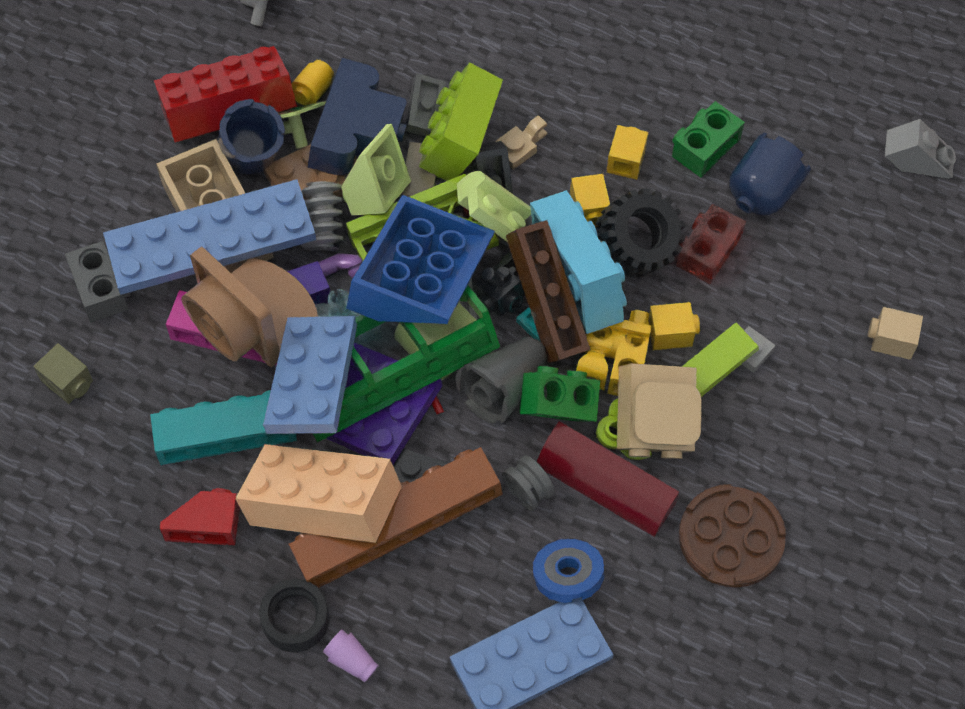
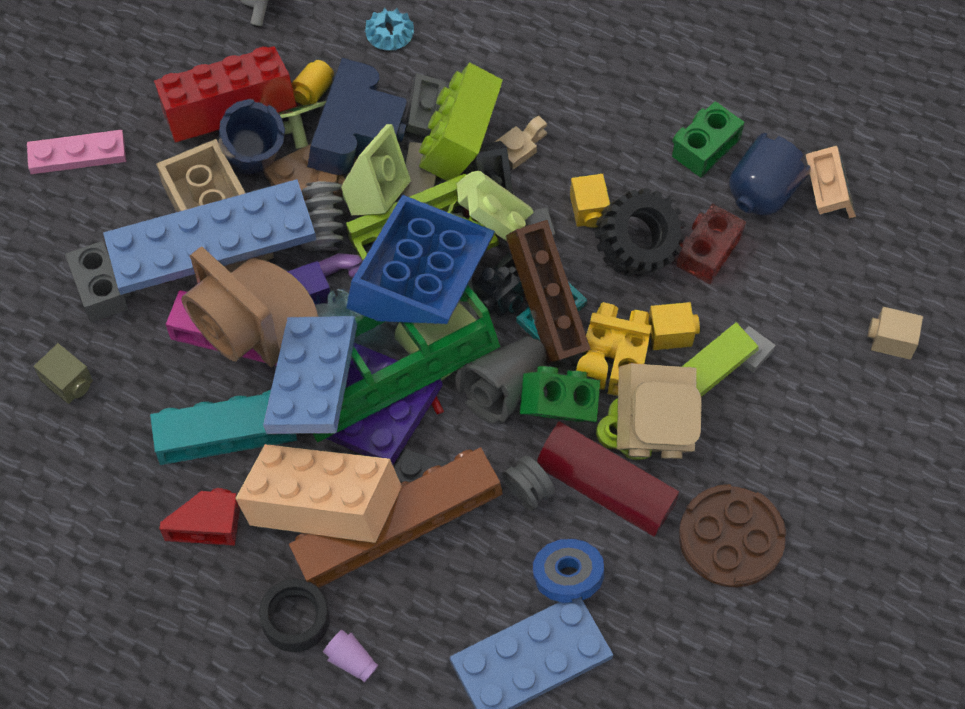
(76, 151): none -> bright pink plate
(380, 36): none -> medium azure gear
(586, 261): medium azure brick -> none
(627, 152): yellow brick -> none
(830, 181): none -> light nougat panel
(919, 150): light grey slope -> none

